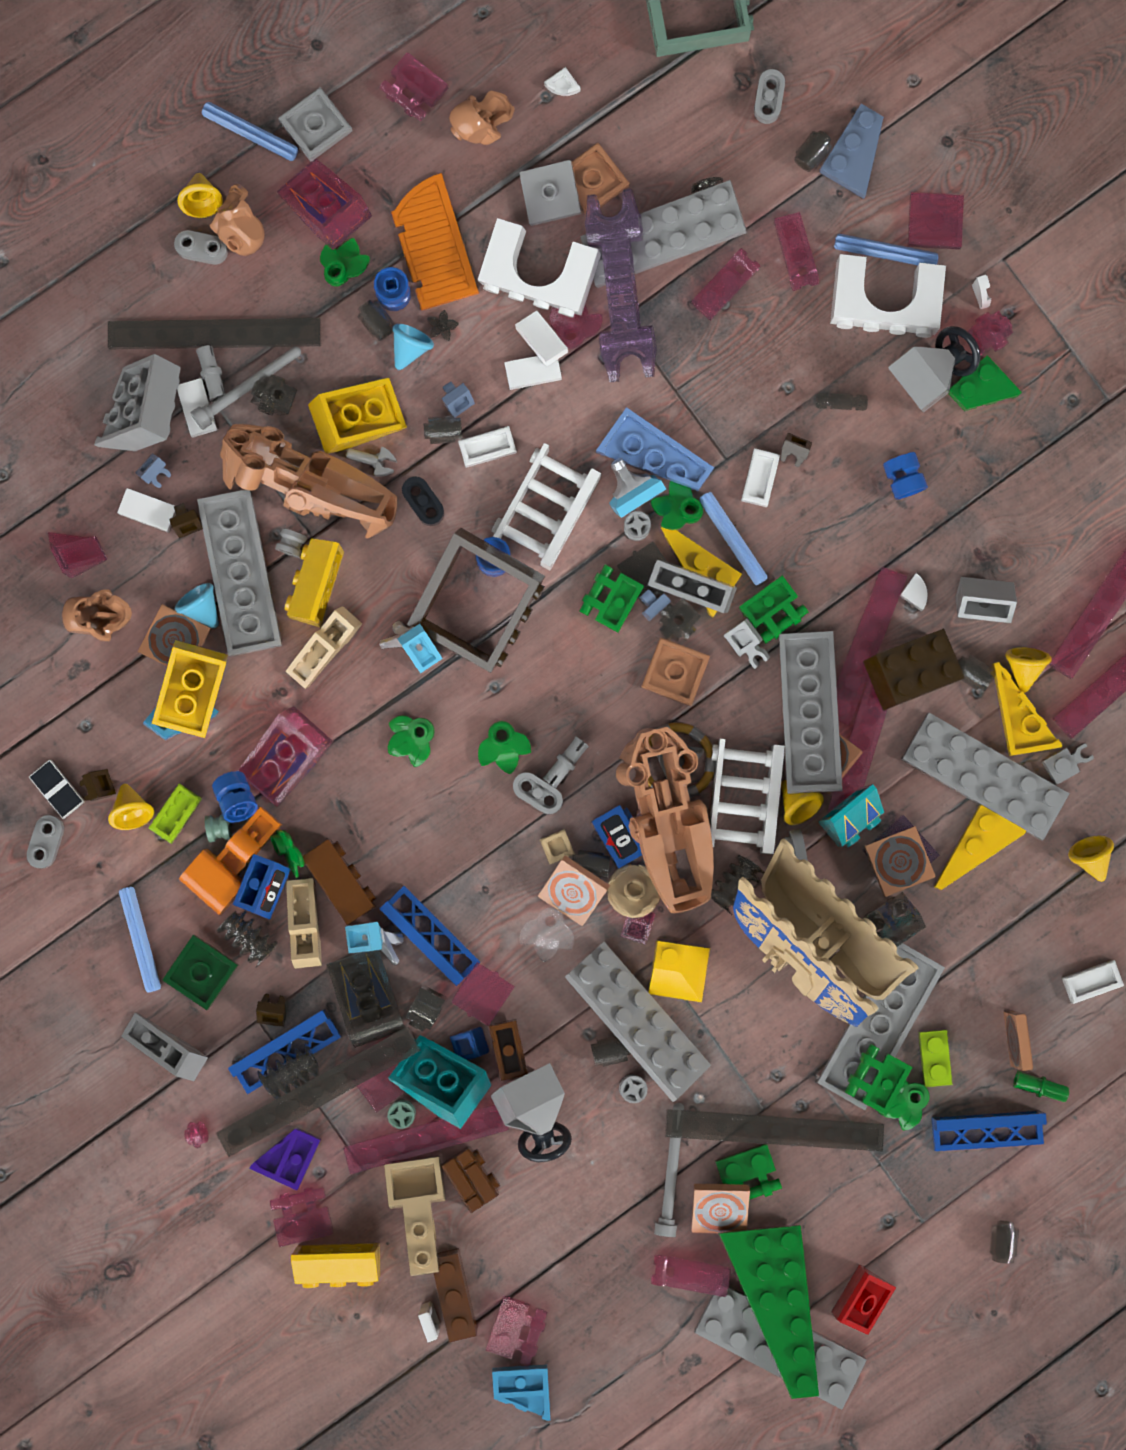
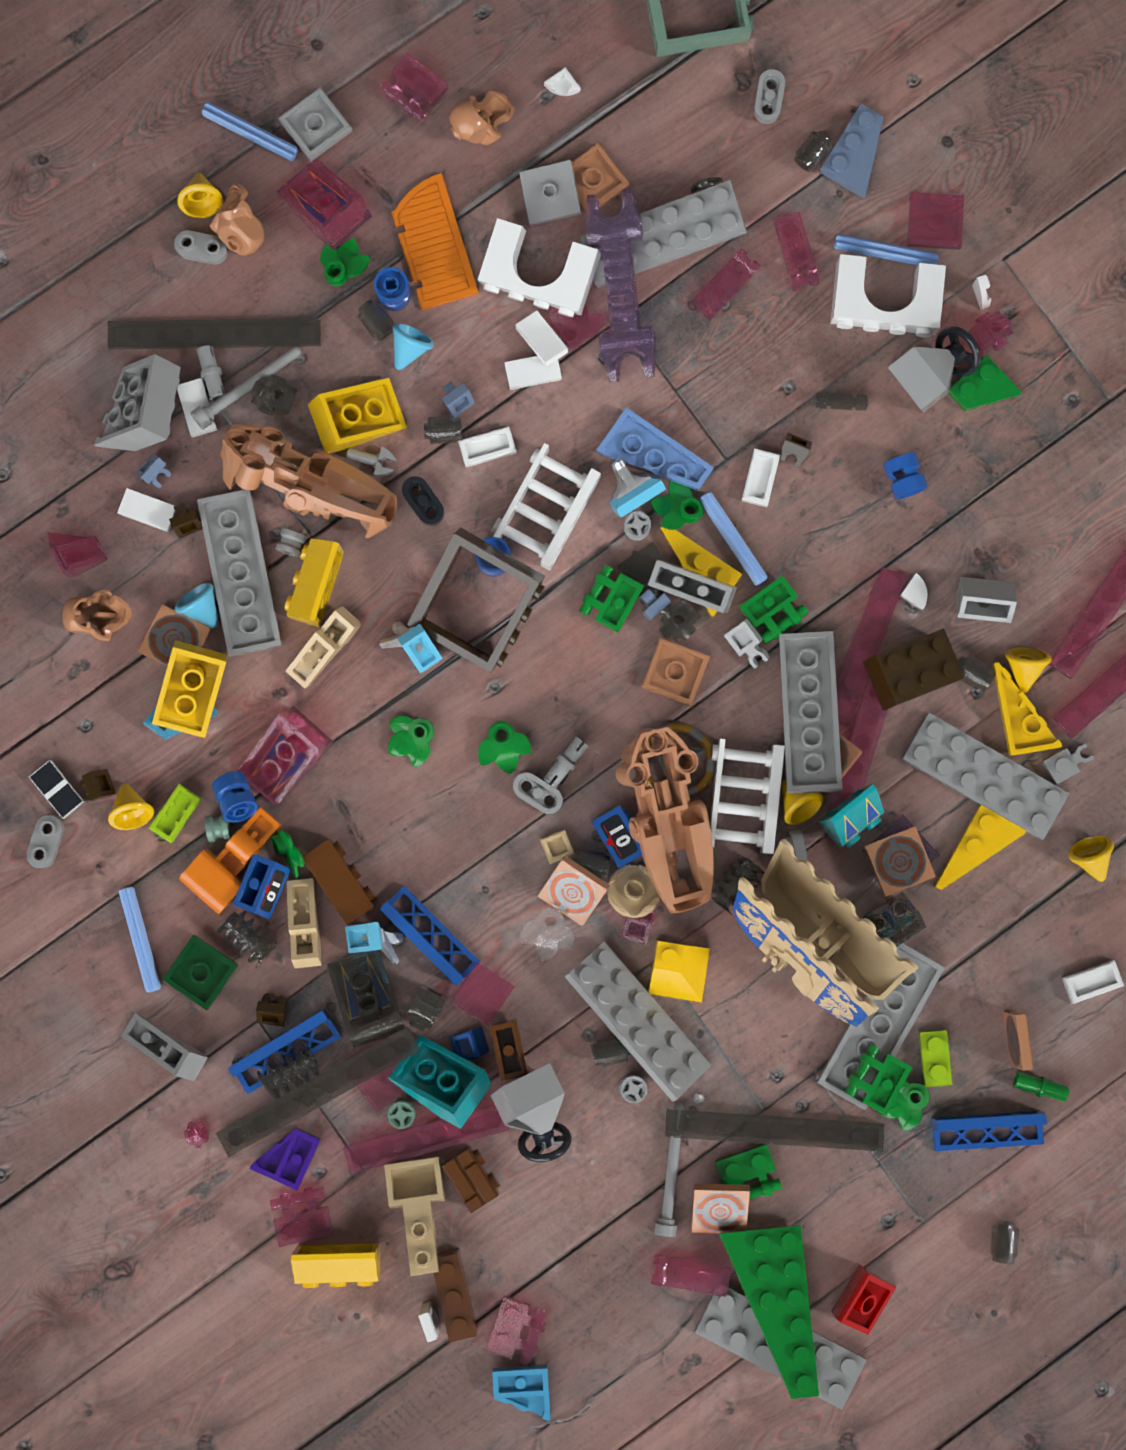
(442, 325): clear smoke plant -> none

